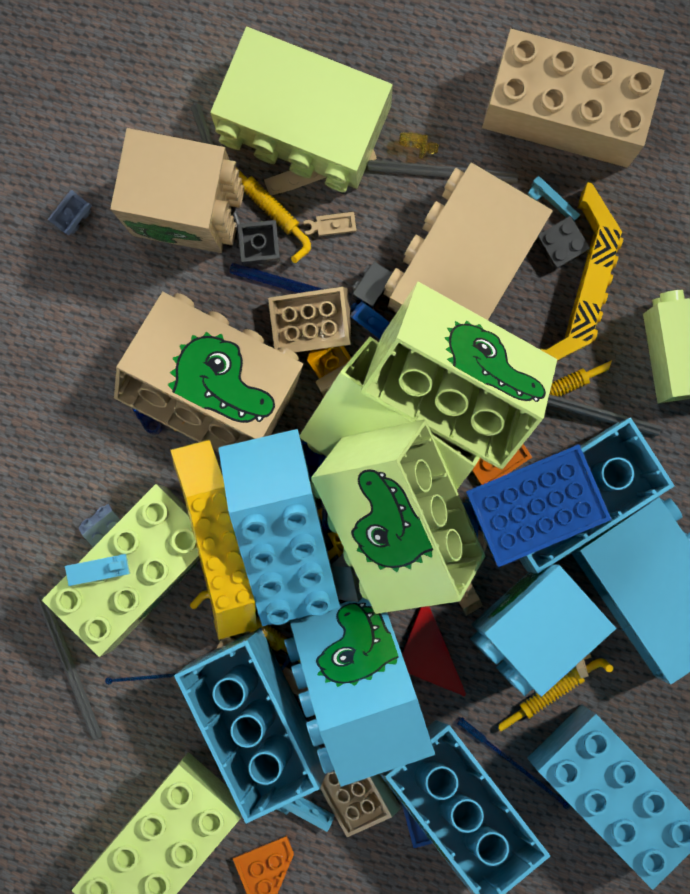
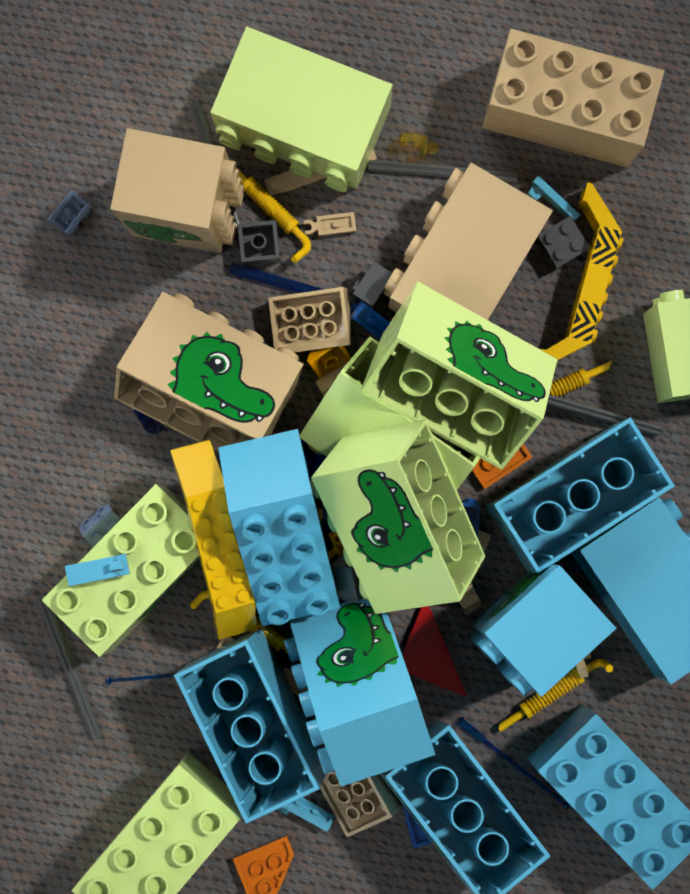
(538, 505): blue plate -> none

